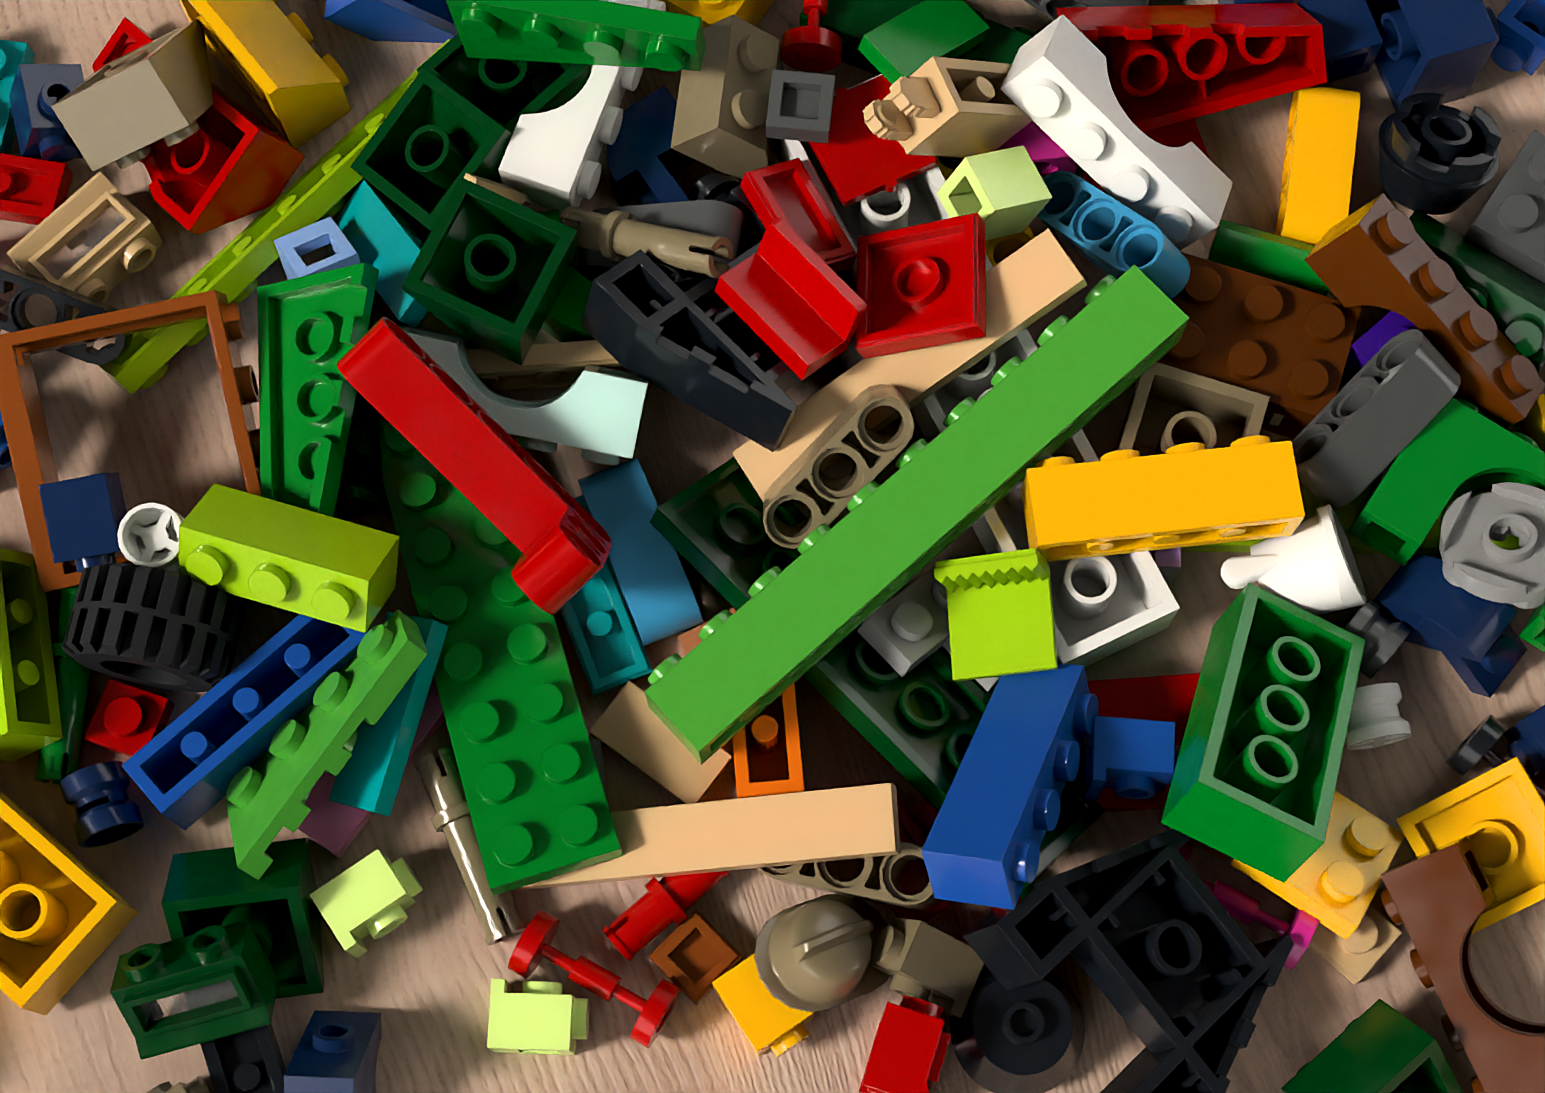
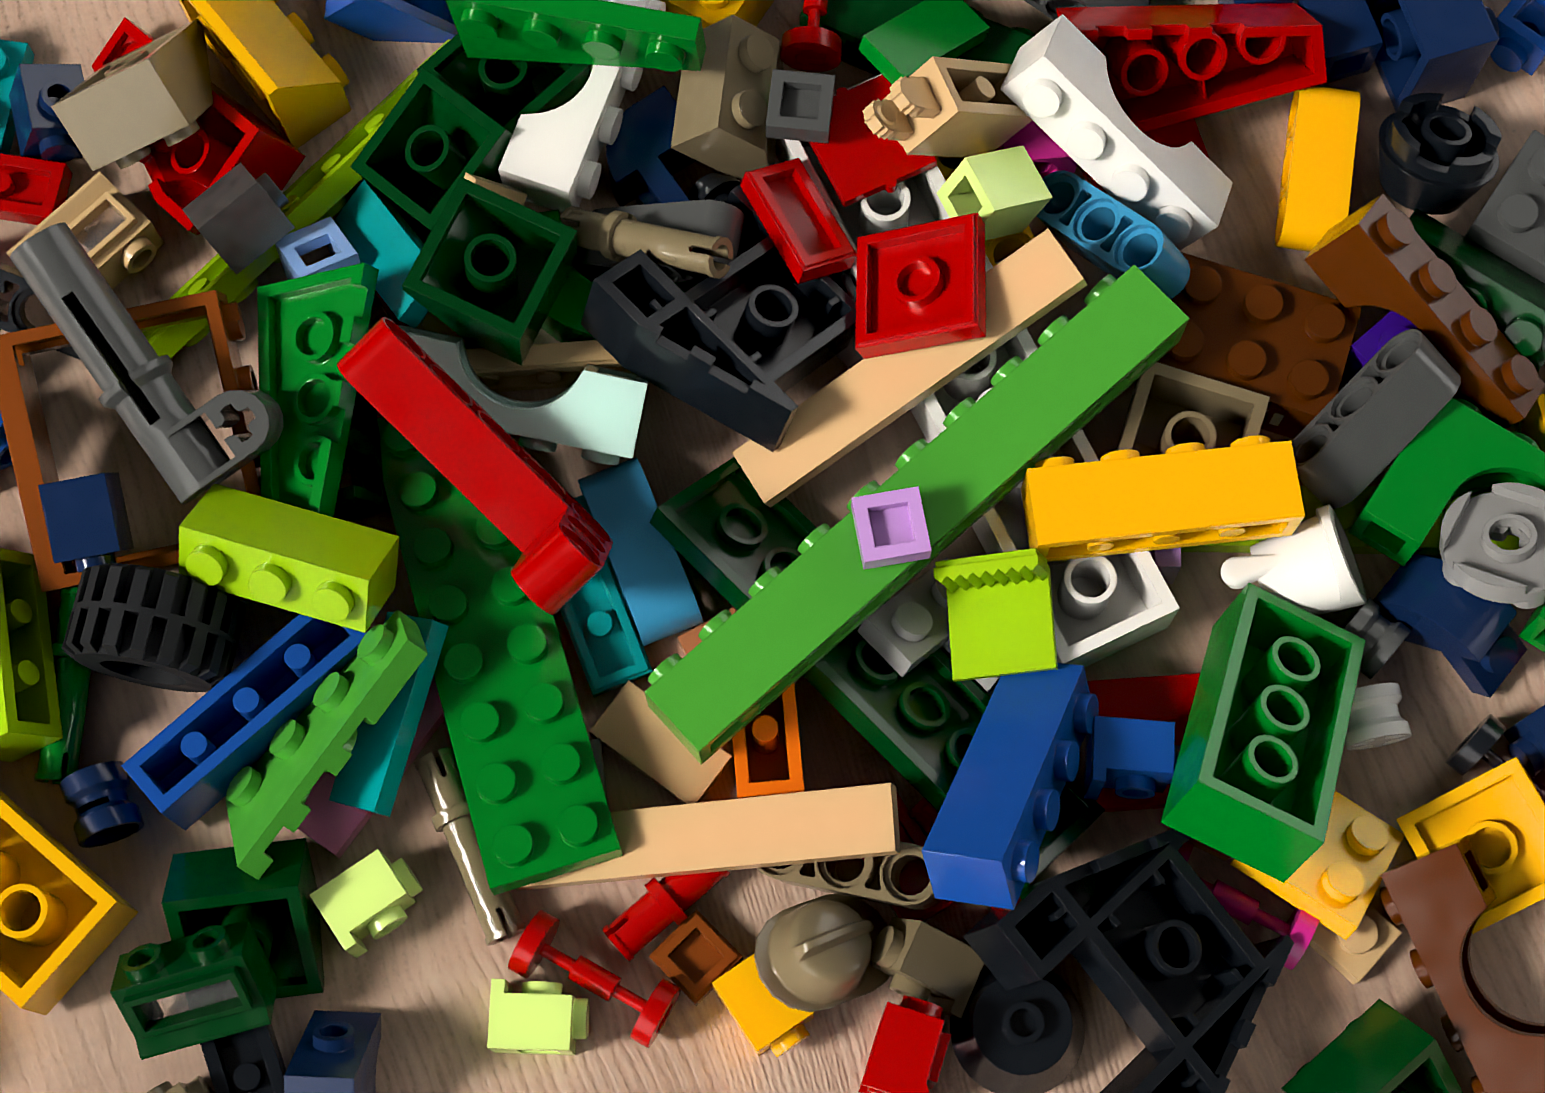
(127, 718): red plate -> none
(134, 375): none -> dark grey piece
(145, 533): white wheel -> none
(240, 216): none -> flat silver brick
(793, 300): red panel -> none
(846, 435): dark tan beam -> none
(891, 527): none -> lavender plate
(1265, 256): green tile -> none

